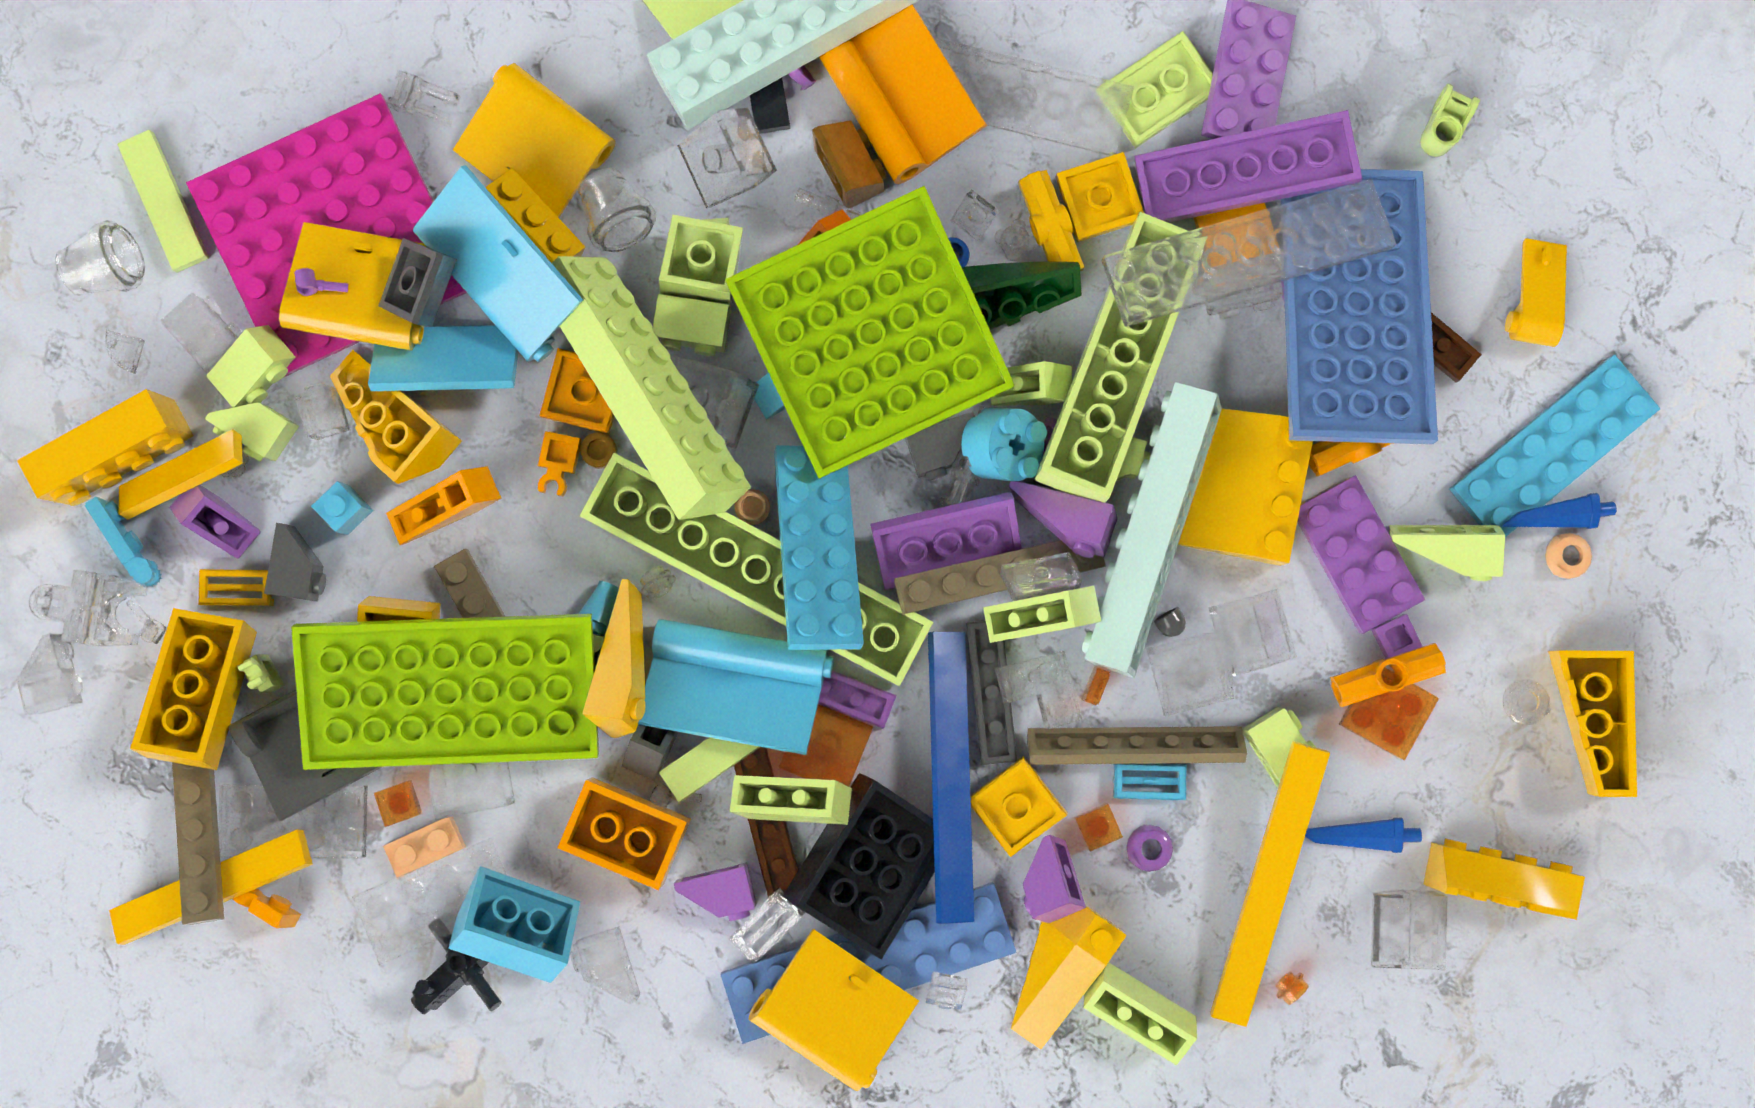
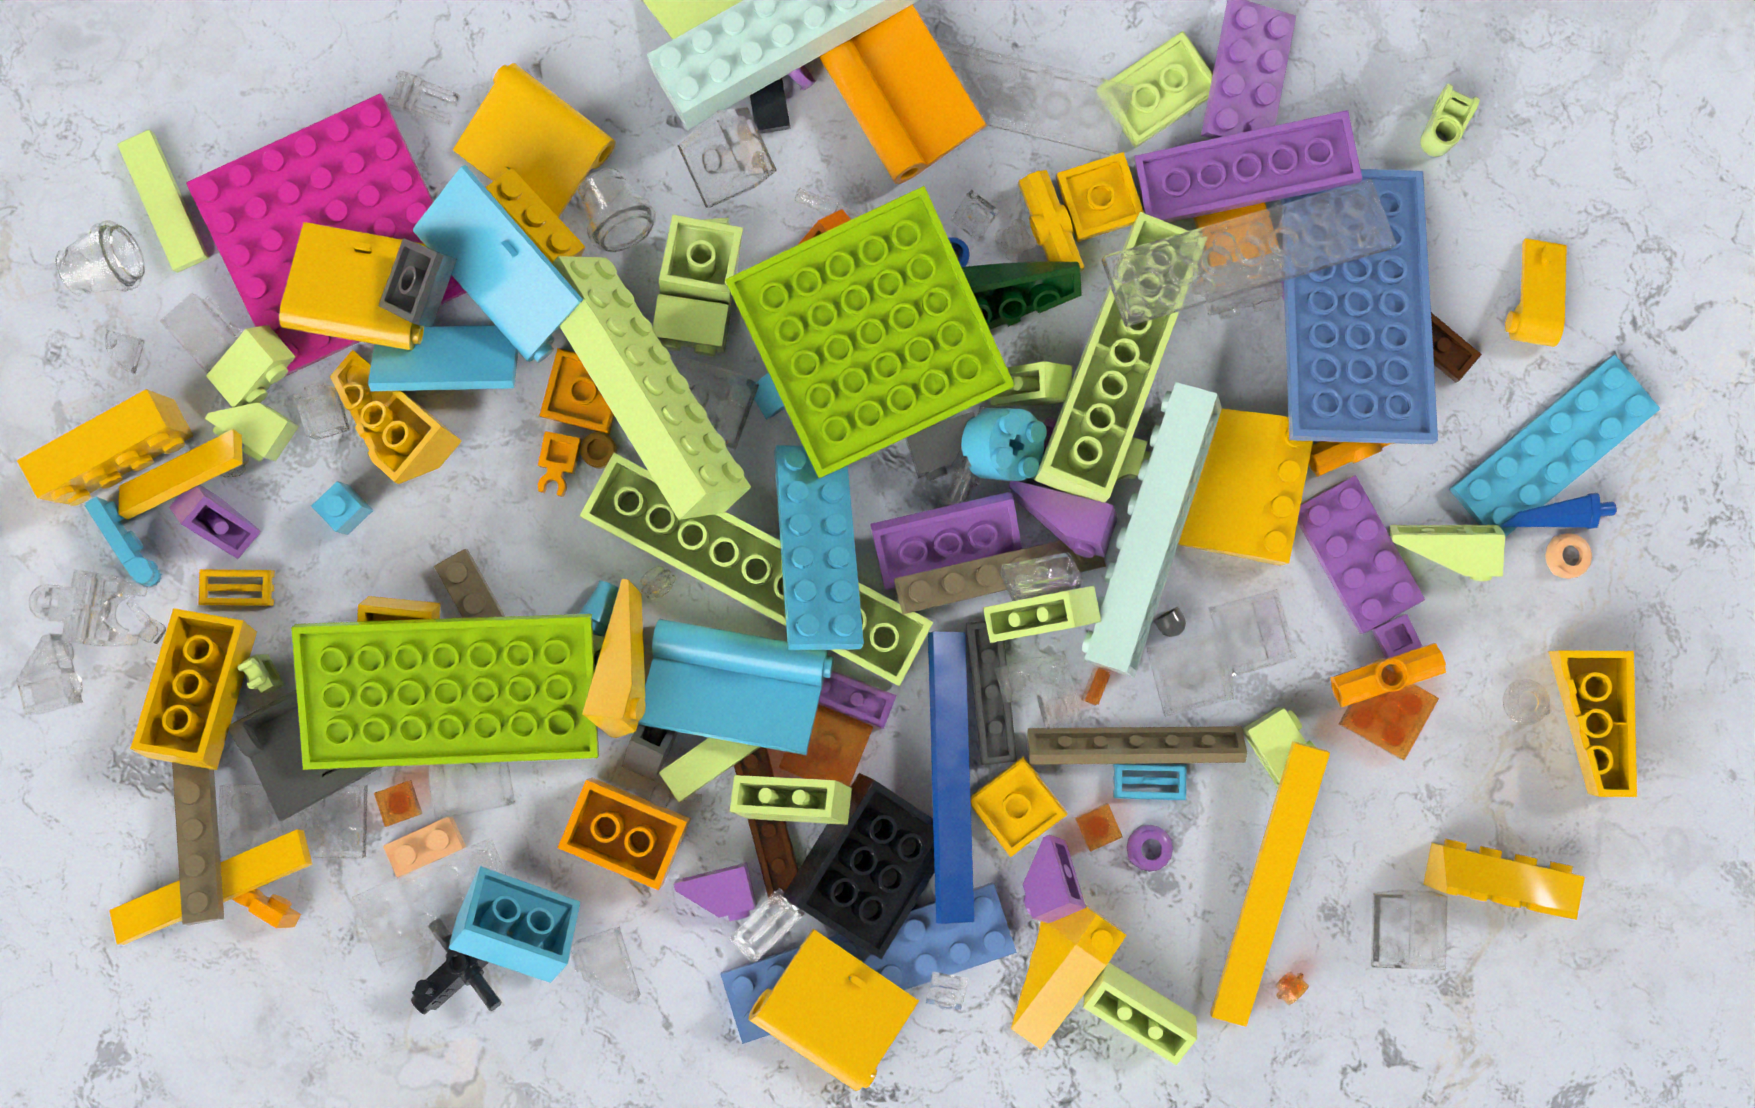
(294, 567): dark grey slope -> none
(308, 285): medium lavender hand -> none
(444, 504): light orange slope -> none
(752, 507): light nougat plate -> none
(848, 162): pearl gold slope -> none
(1375, 835): blue bar -> none

